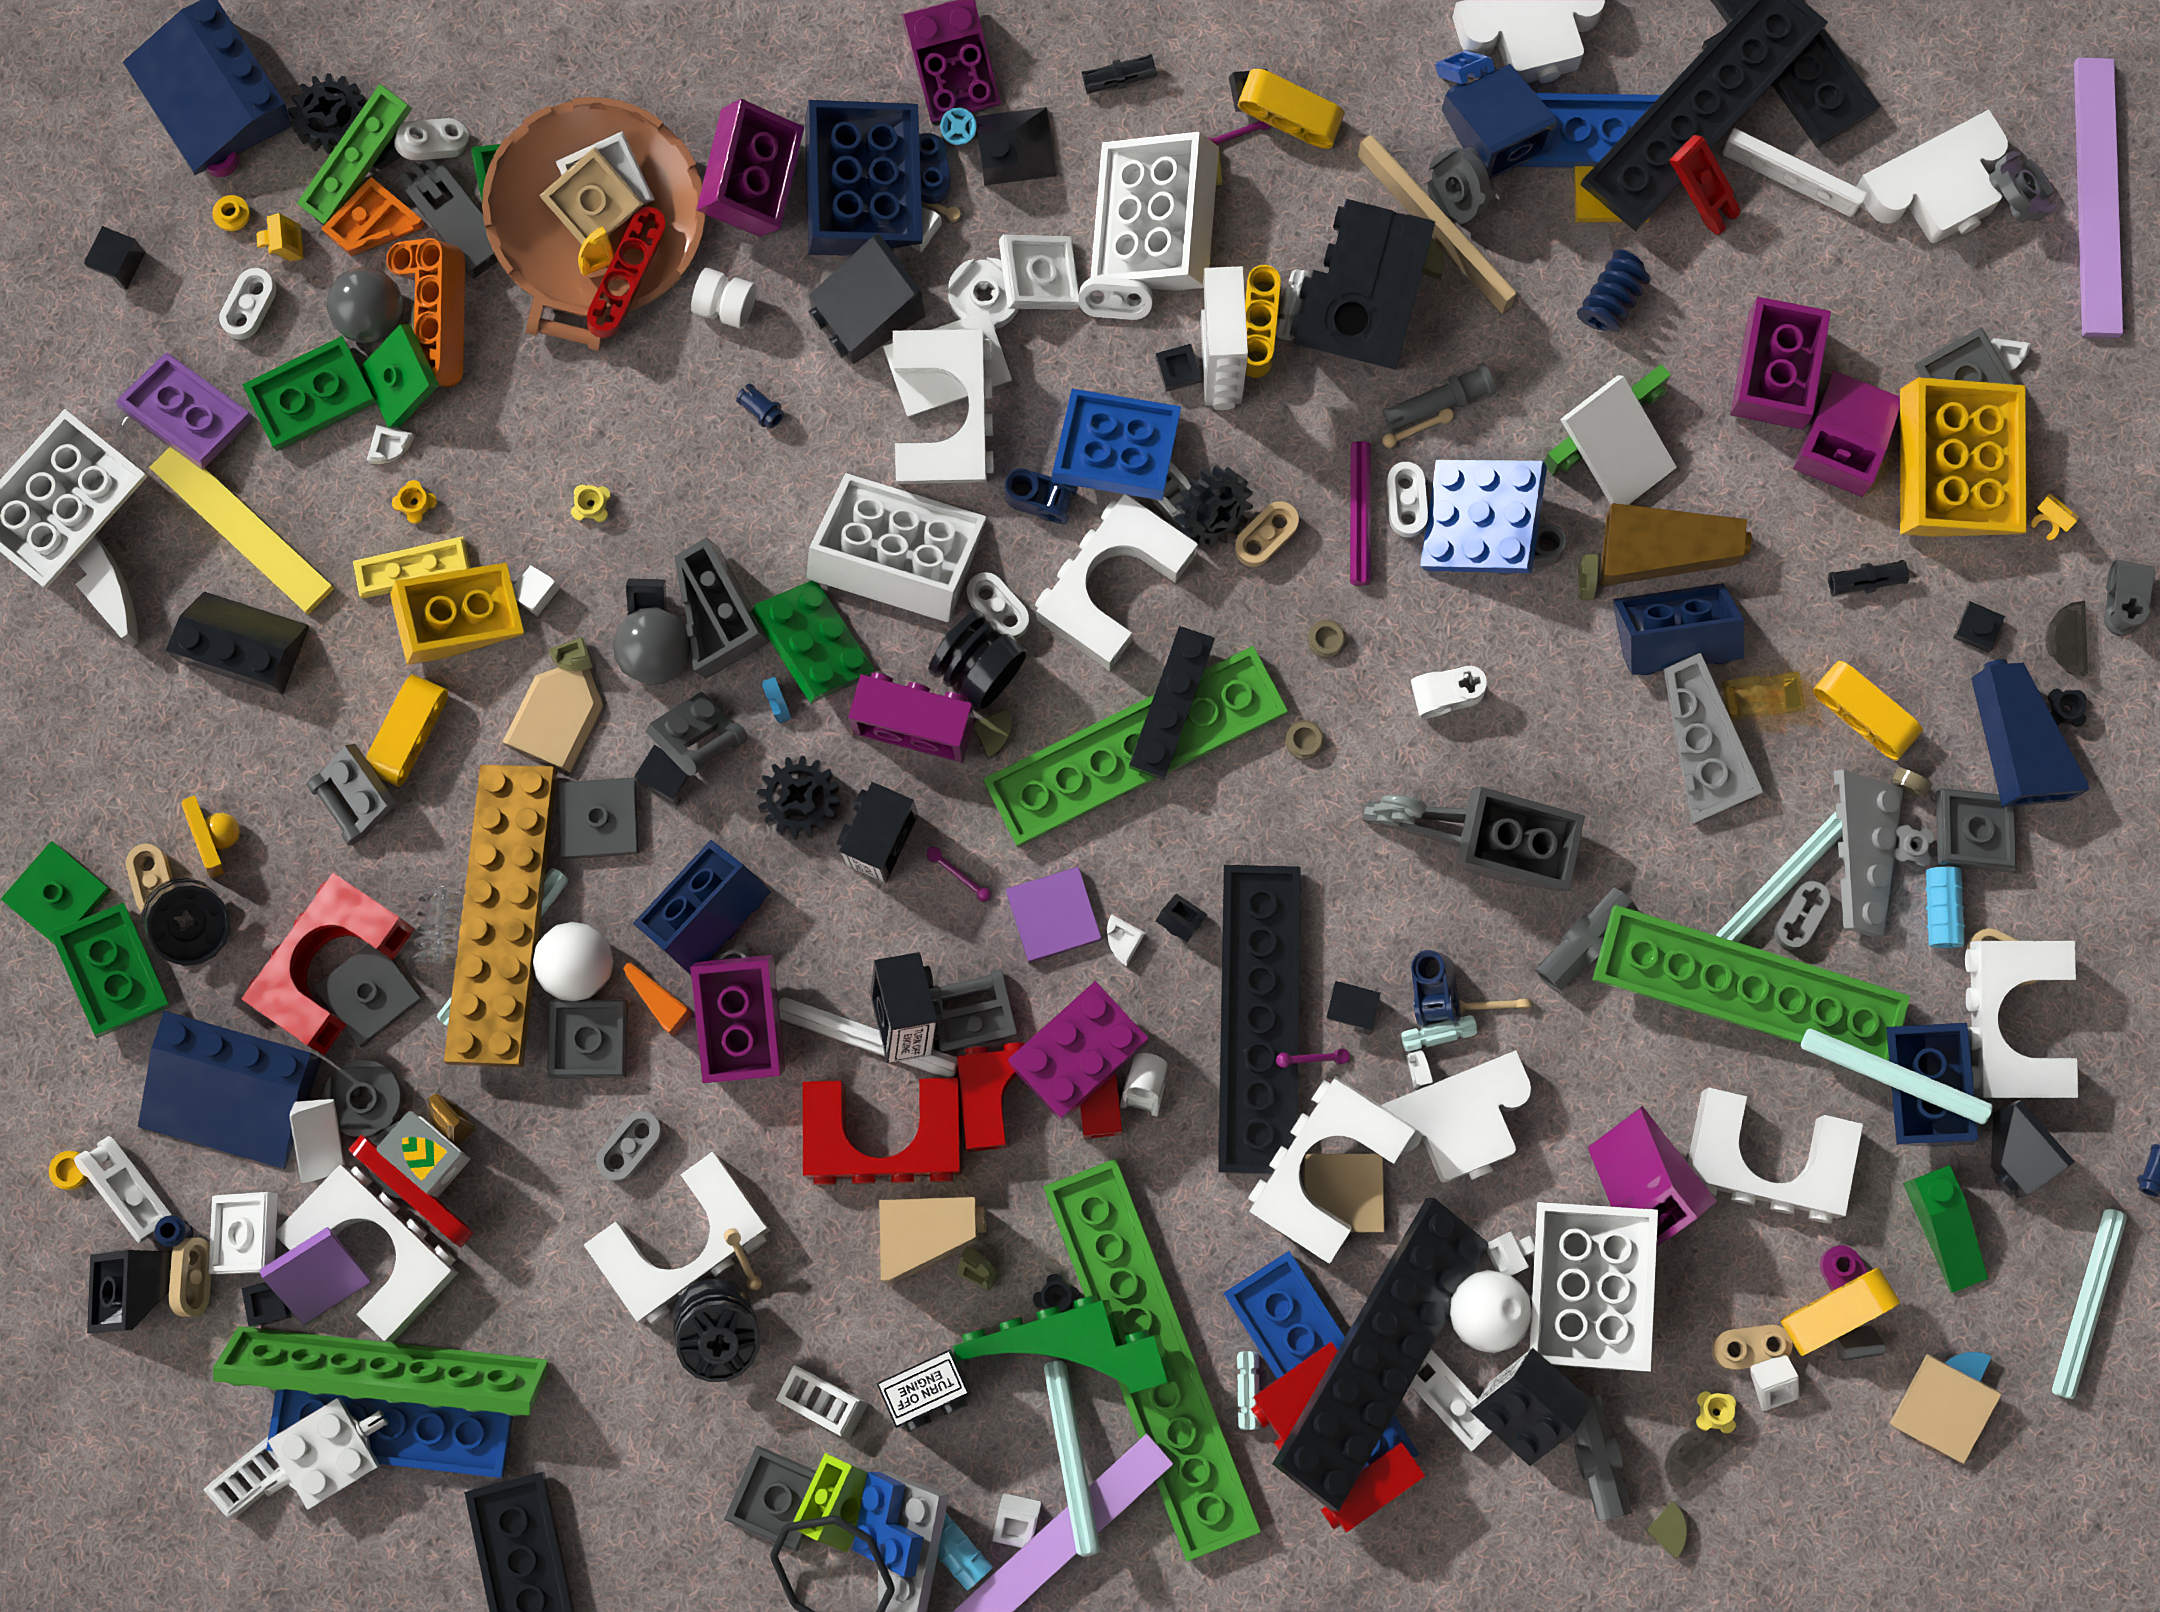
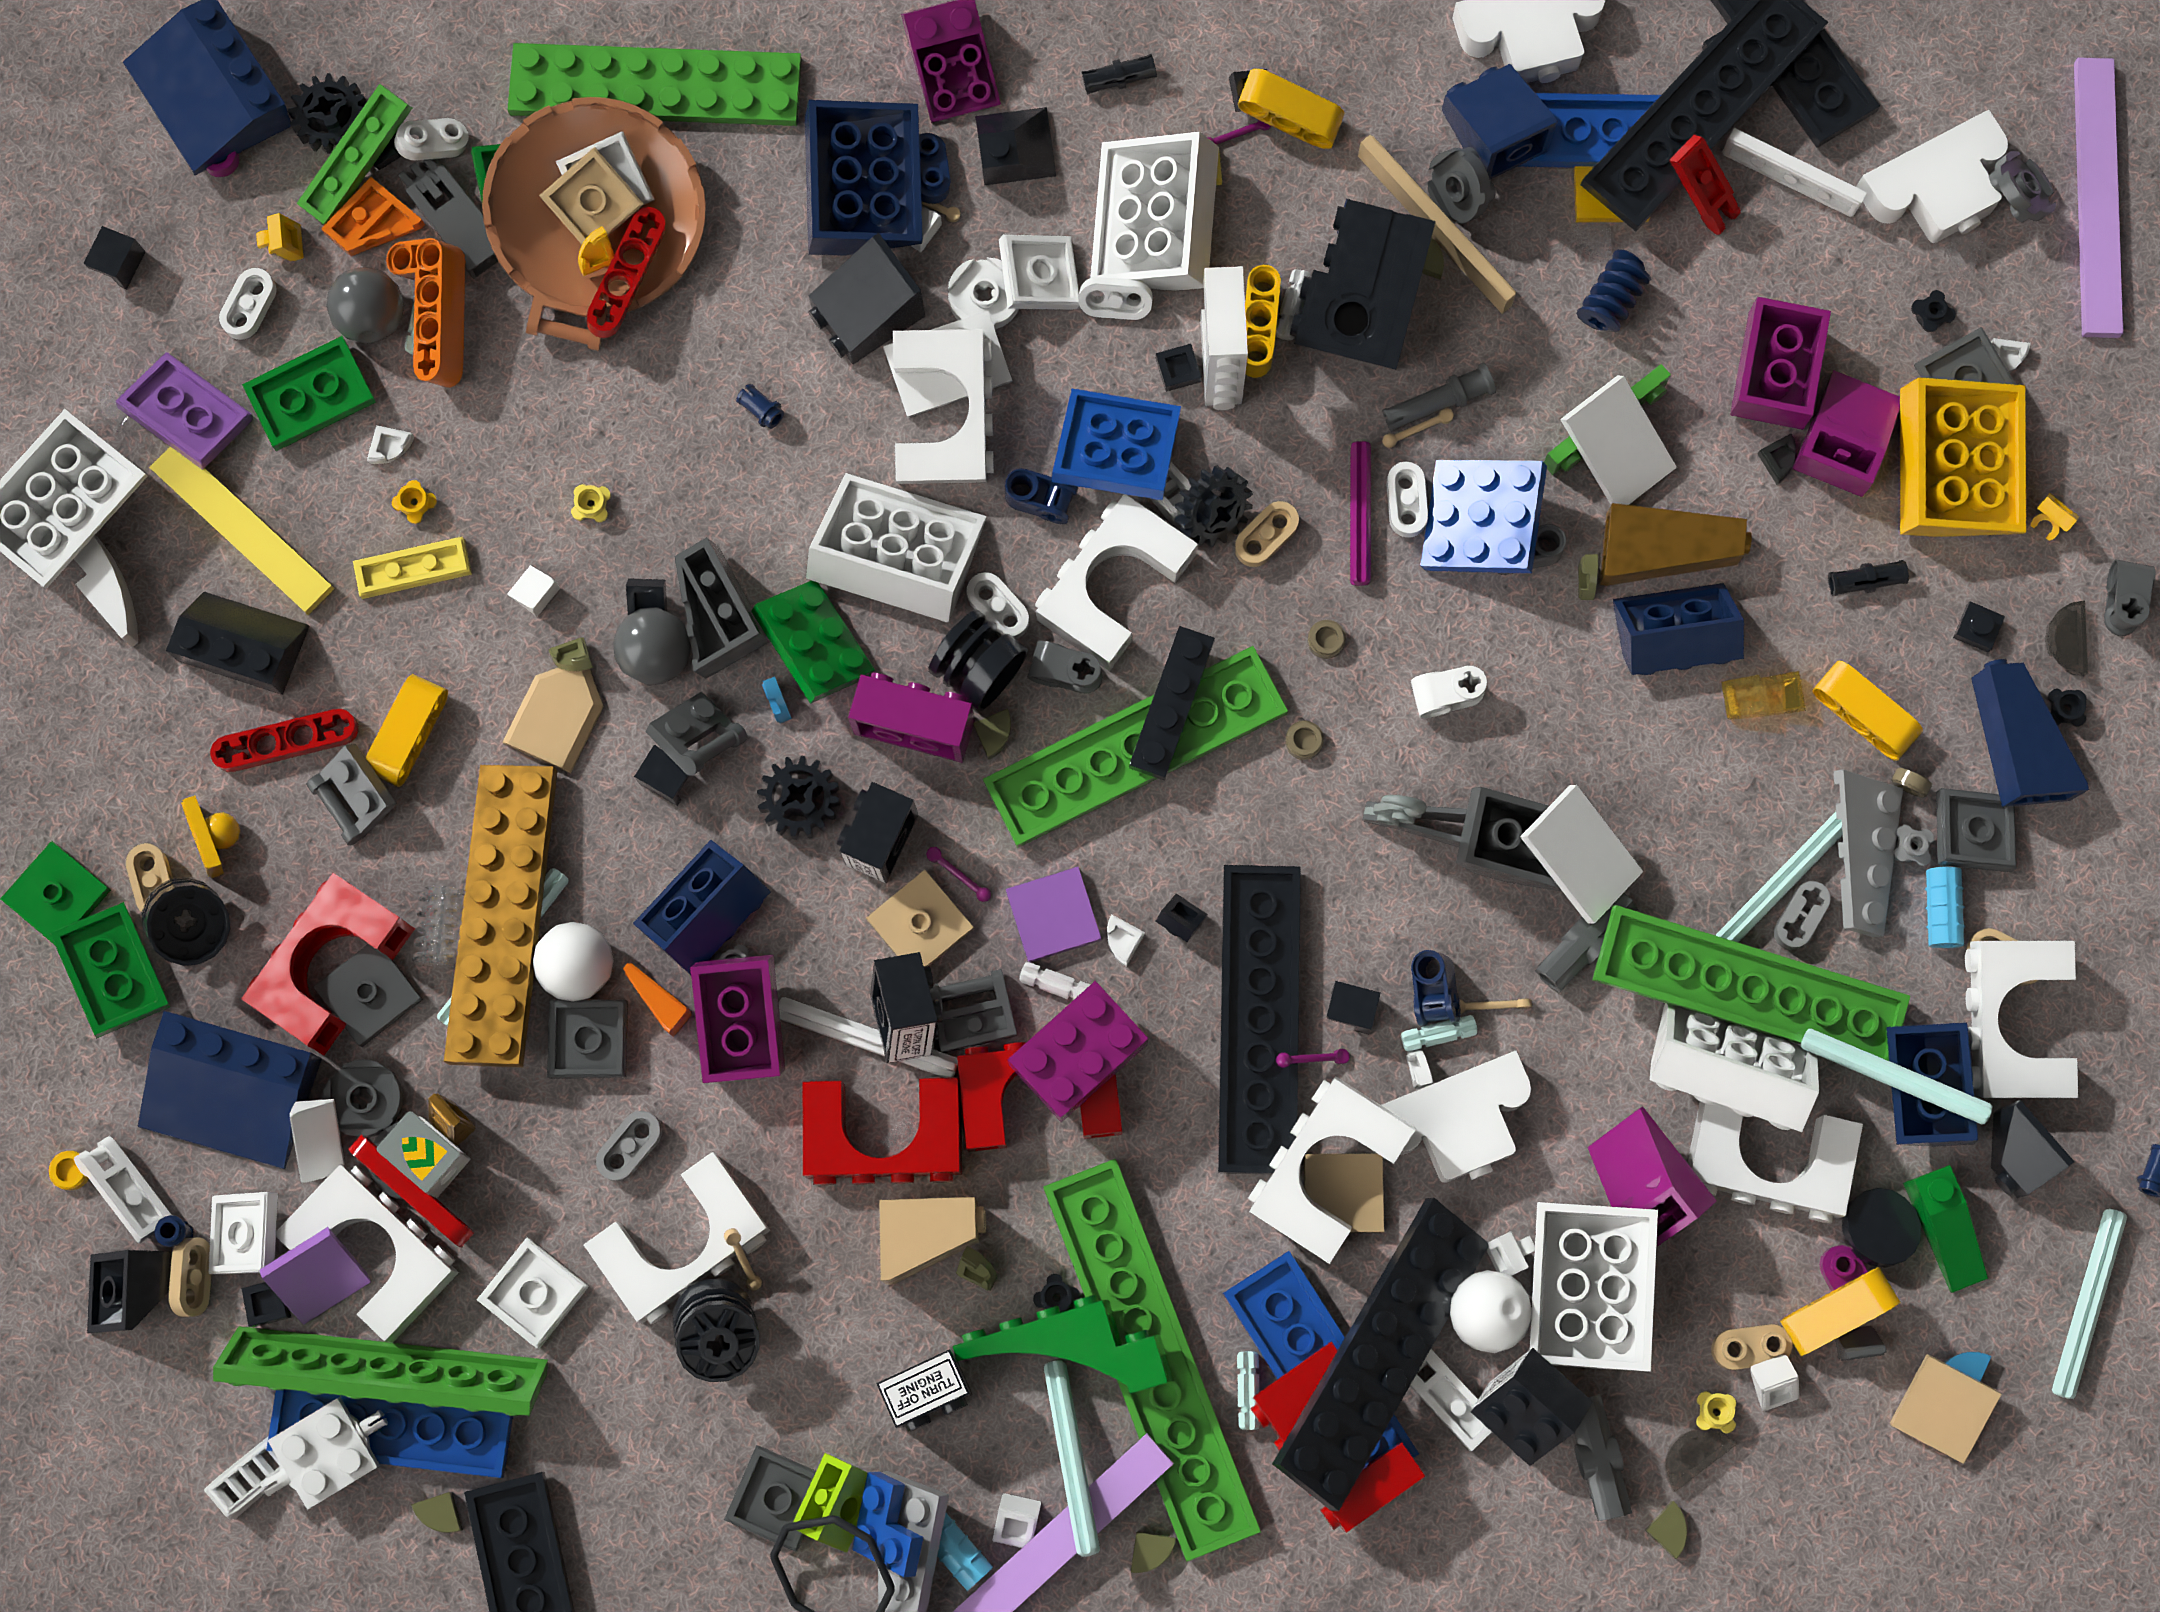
(235, 221): yellow plate -> none
(284, 736): none -> red beam
(399, 376): green plate -> none
(439, 1513): none -> olive tile
(455, 612): yellow slope -> none
(532, 1293): none -> white plate
(598, 818): dark grey plate -> none
(663, 81): none -> bright green plate
(718, 296): white wheel -> none
(750, 168): magenta brick -> none
(850, 1416): white slope -> none
(920, 920): none -> tan plate
(961, 122): medium azure wheel -> none
(1051, 981): none -> white axle
(1058, 667): none -> dark grey piece
(1145, 1083): white piece -> none
(1150, 1551): none -> olive tile
(1470, 65): blue tile -> none
(1581, 854): none -> white tile
(1708, 746): light grey wing -> none
(1735, 1067): none -> white slope
(1779, 457): none -> pearl dark grey tile
(1881, 1227): none -> black tile
(1930, 321): none -> black plate

